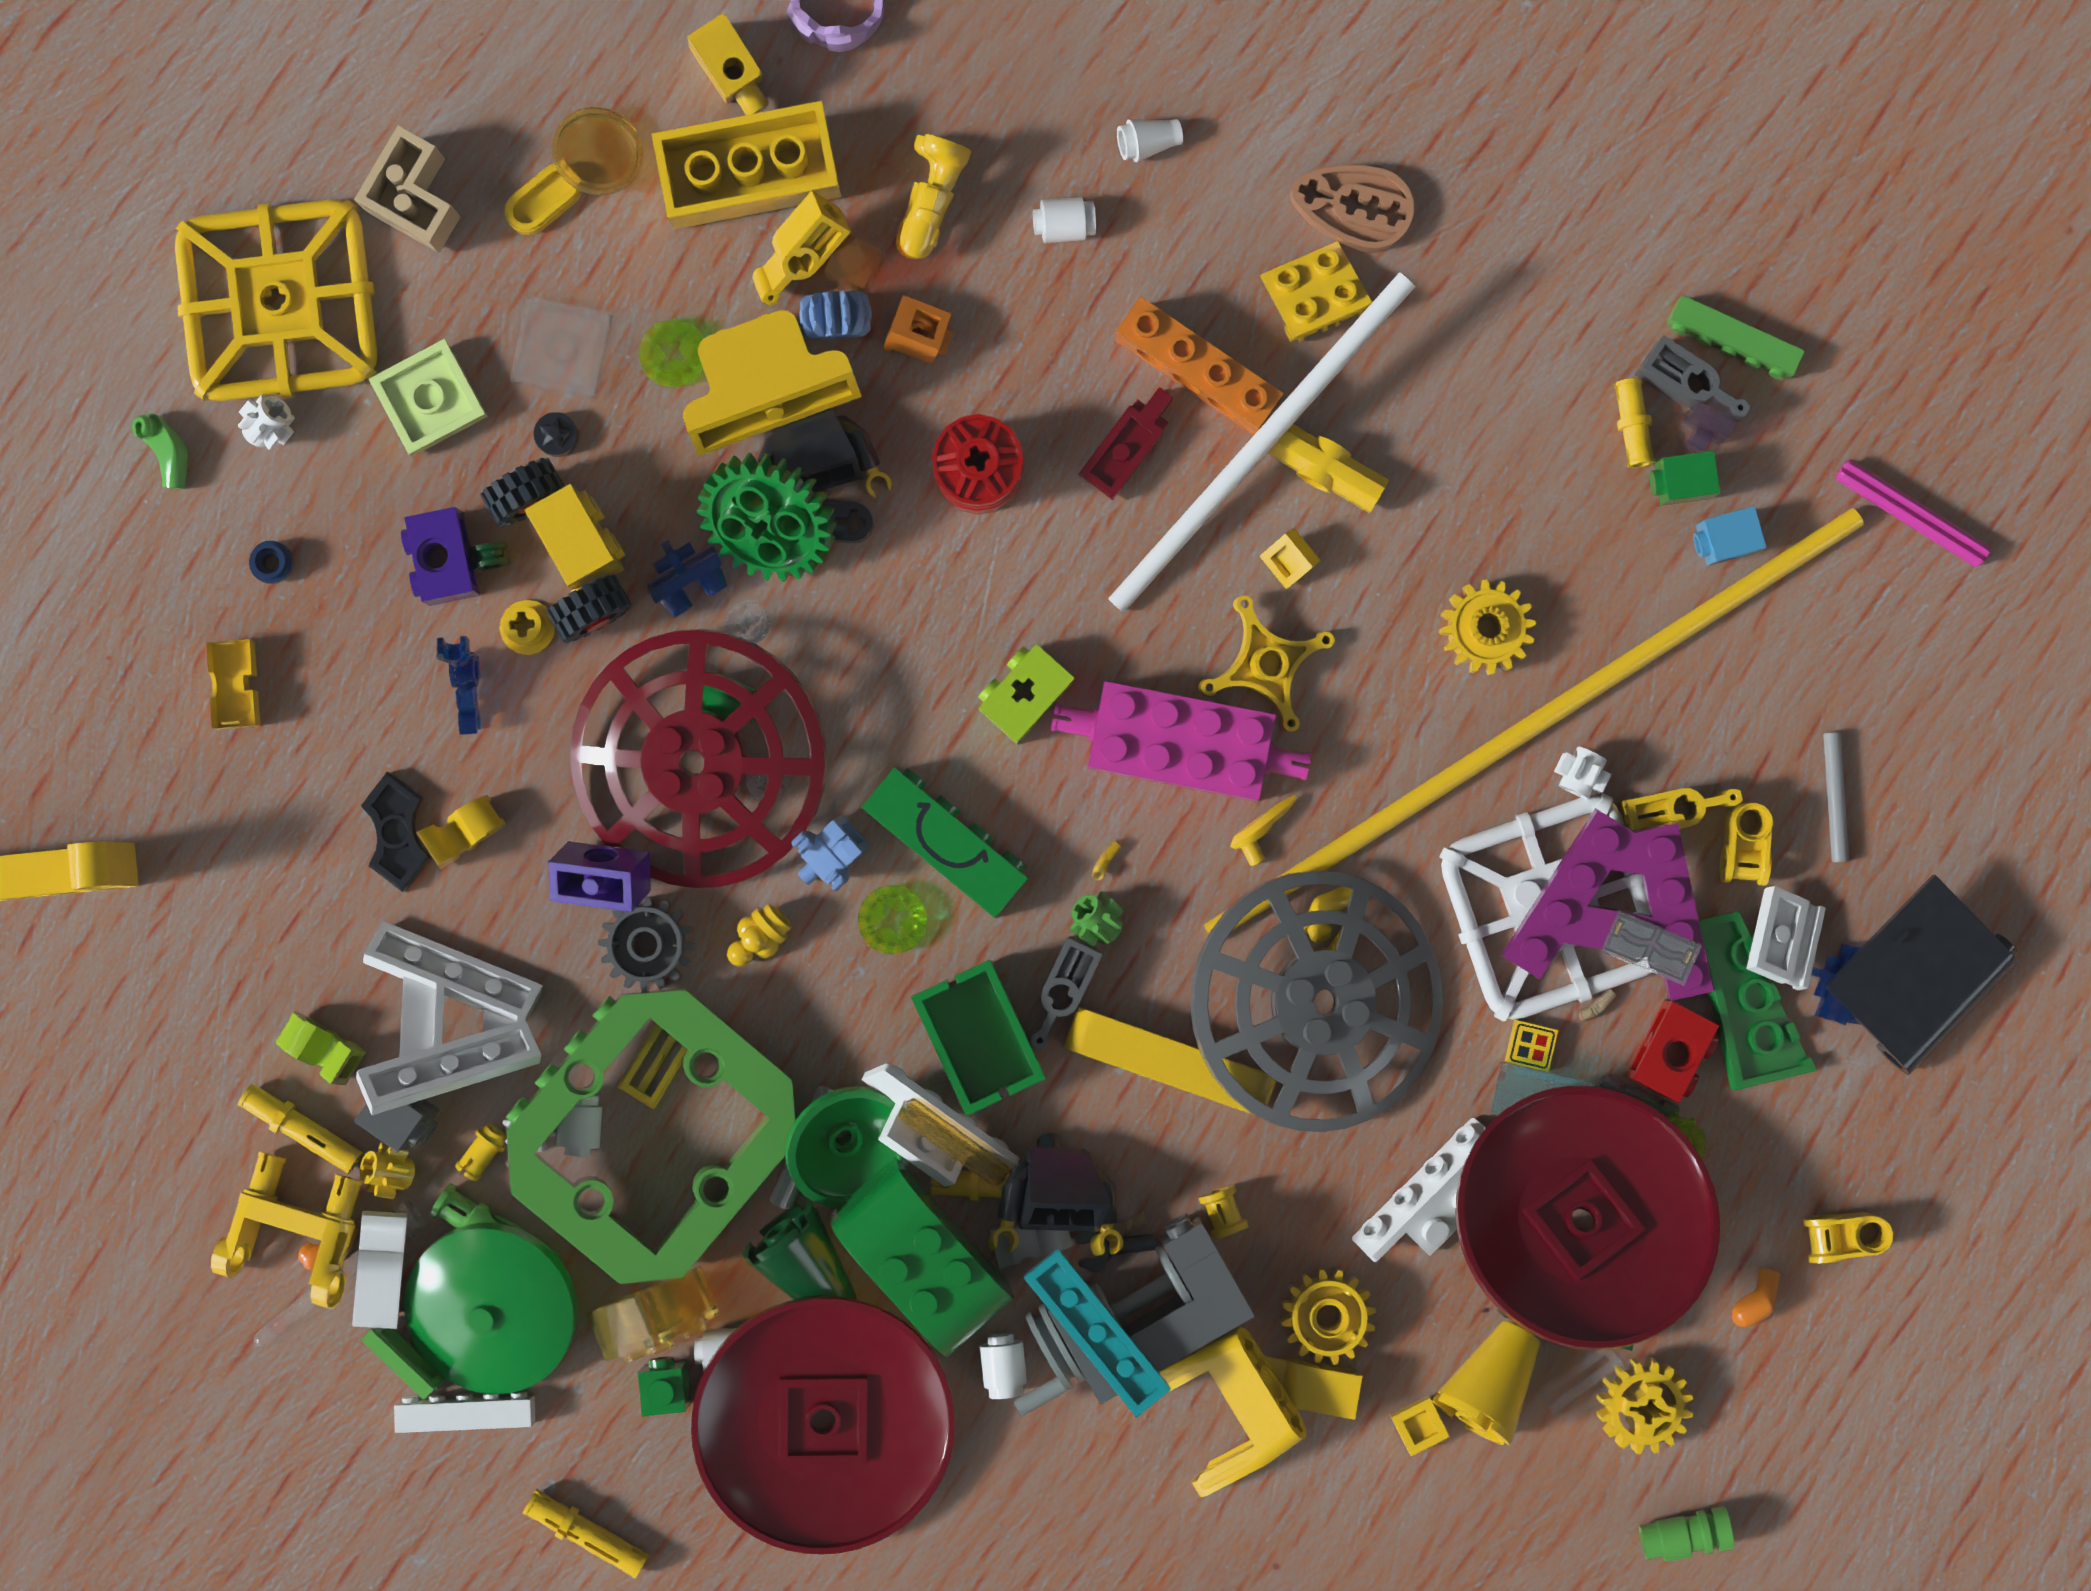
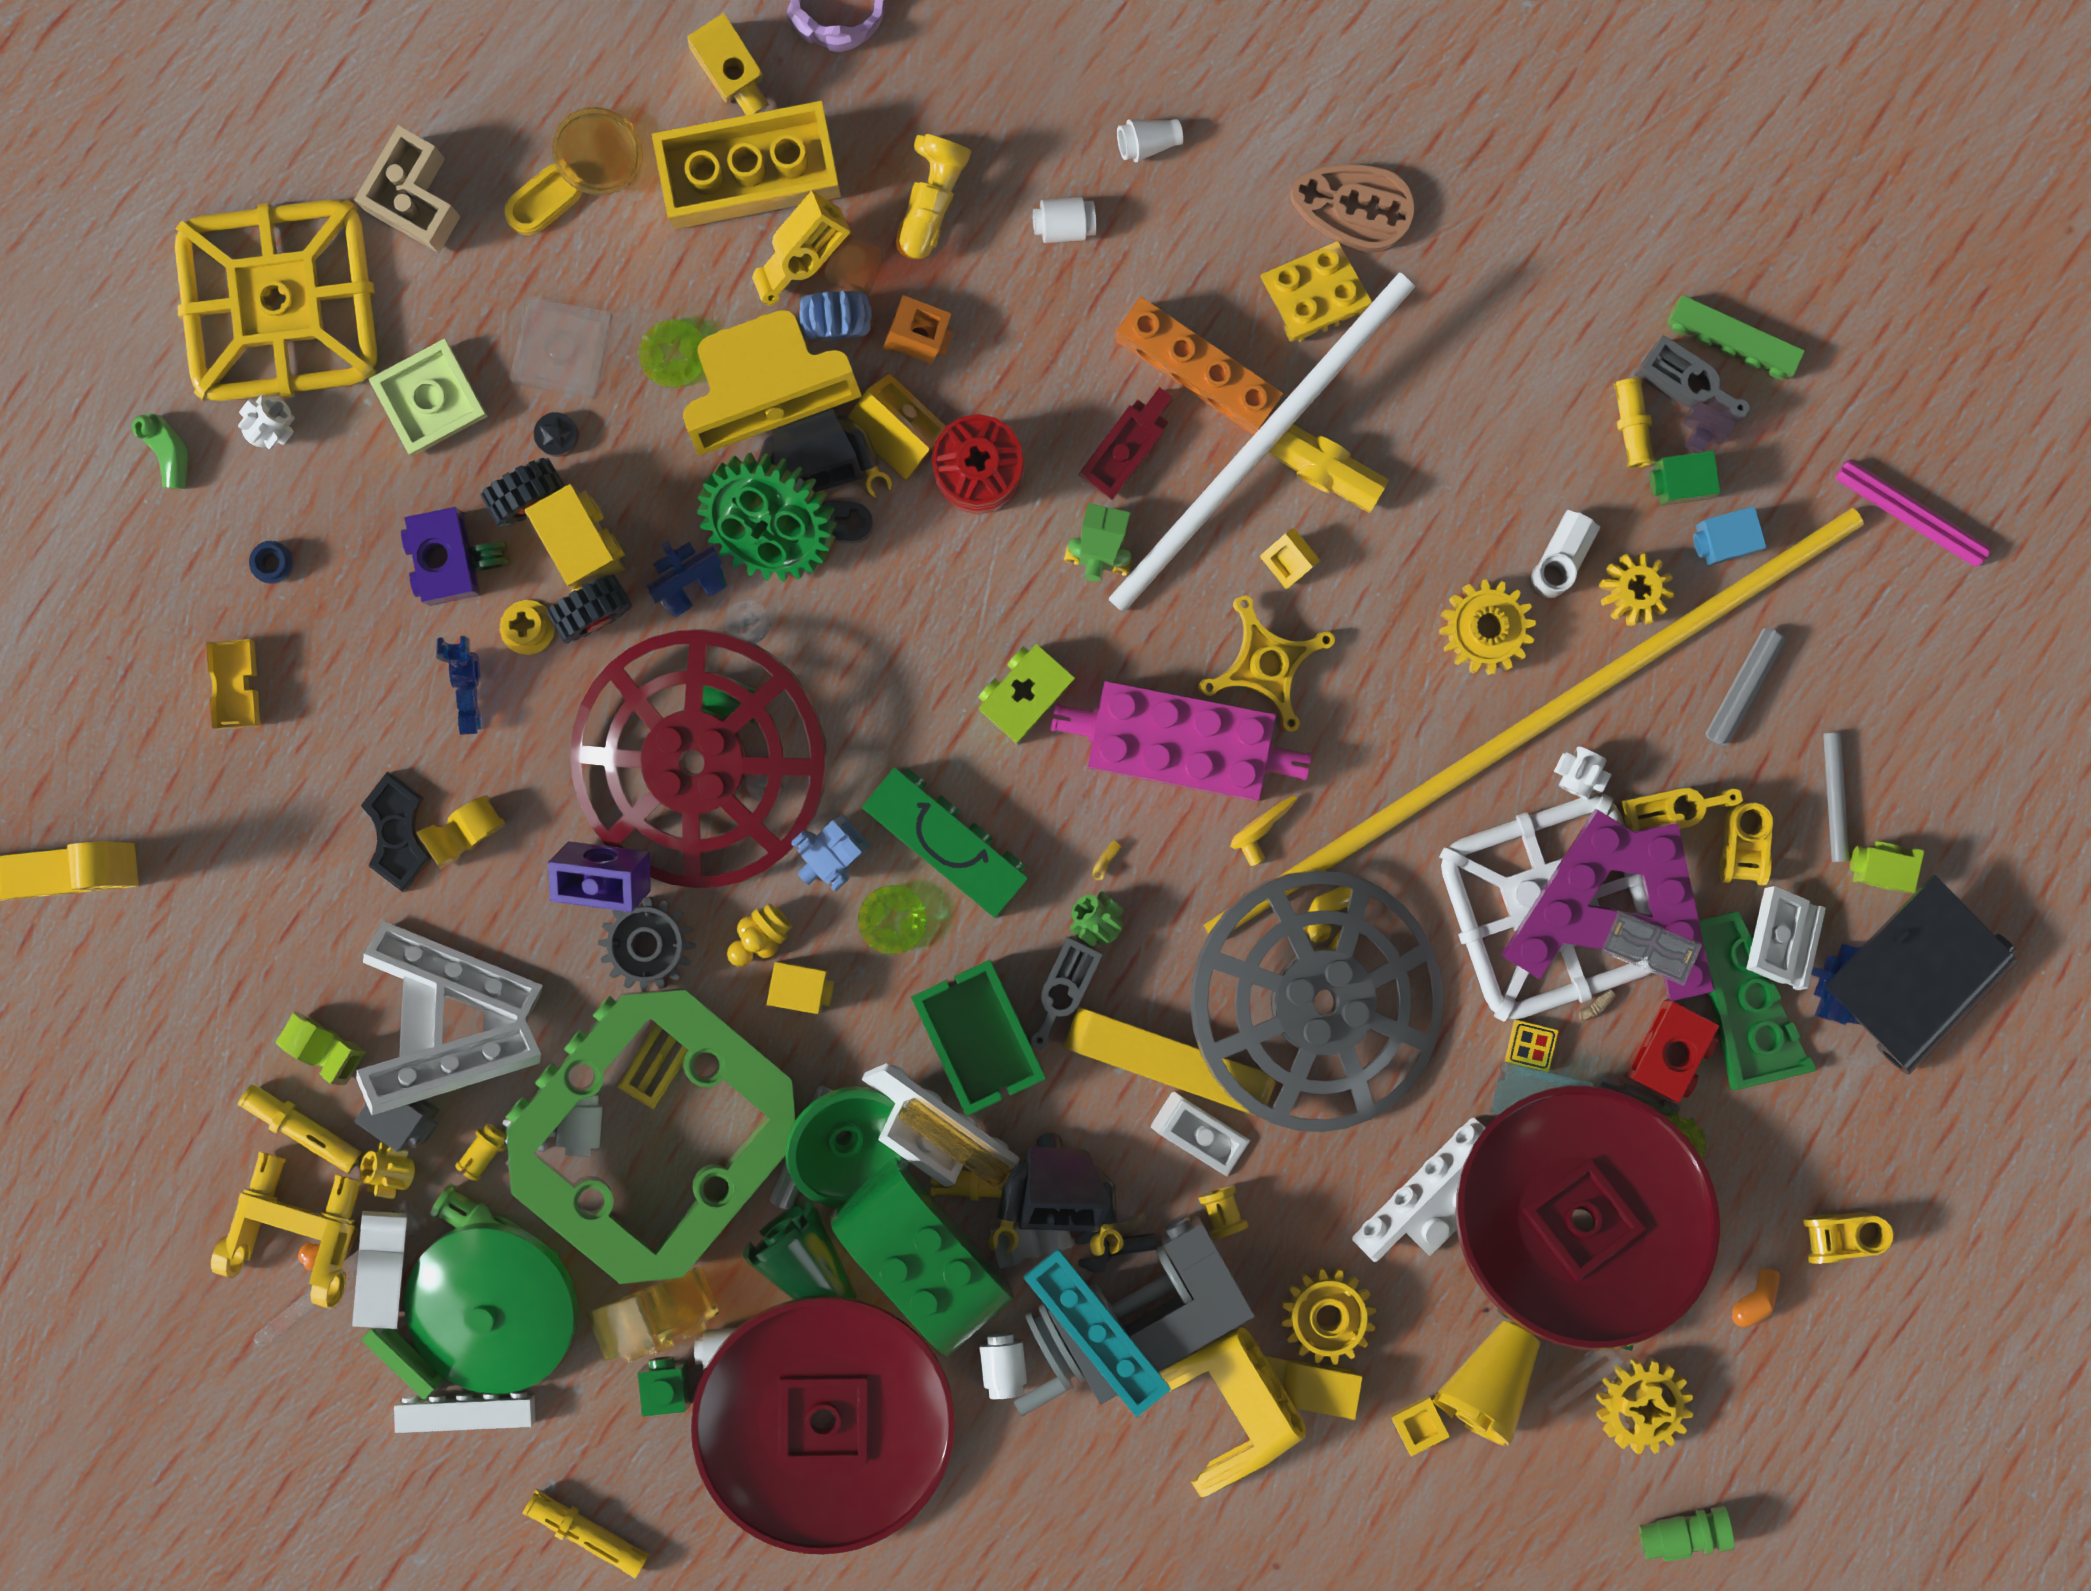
(800, 988): none -> yellow brick
(897, 425): none -> yellow panel
(1101, 543): none -> bright green piece
(1199, 1133): none -> white slope
(1565, 552): none -> white piece
(1647, 579): none -> yellow gear
(1745, 686): none -> light grey axle
(1886, 867): none -> lime brick

